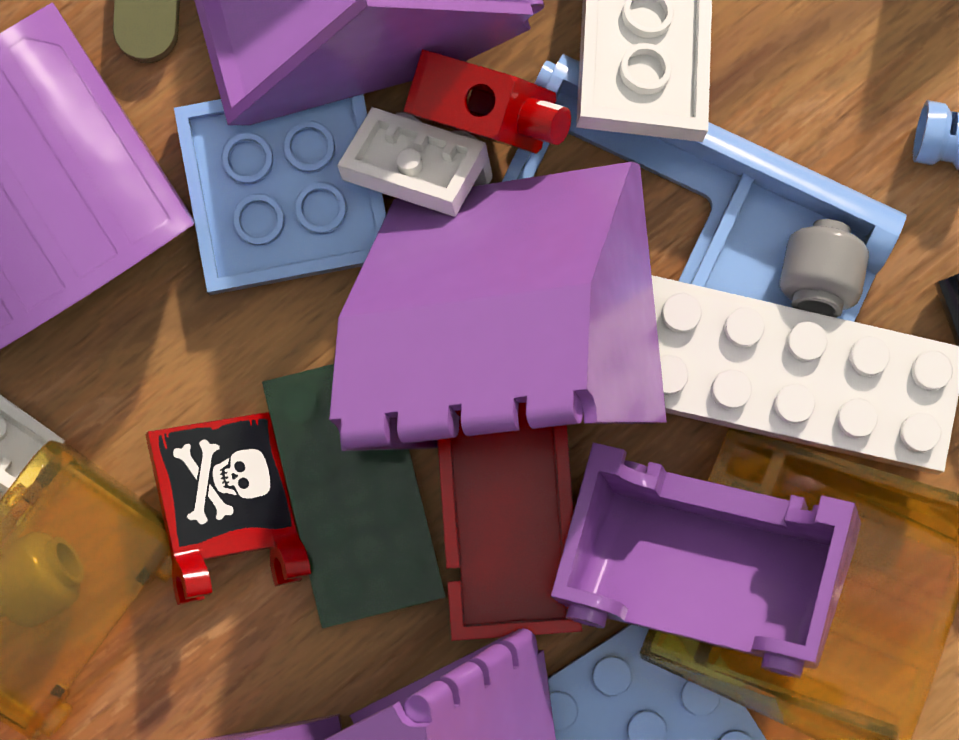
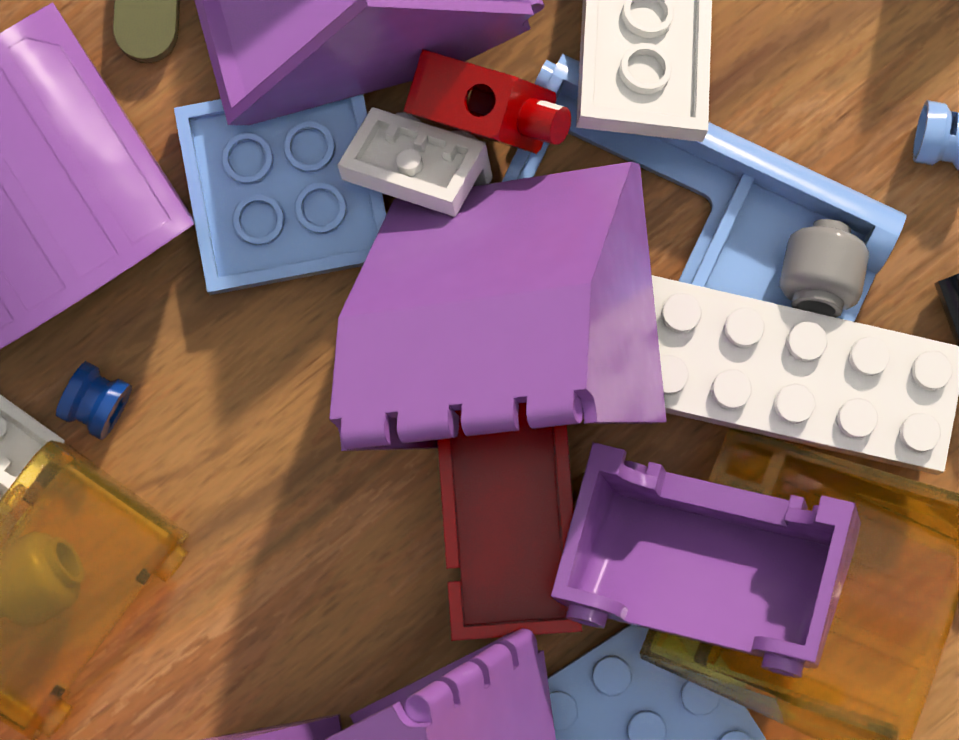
(93, 400): none -> blue wheel
(224, 498): flag -> none
(351, 508): clear green plate -> none

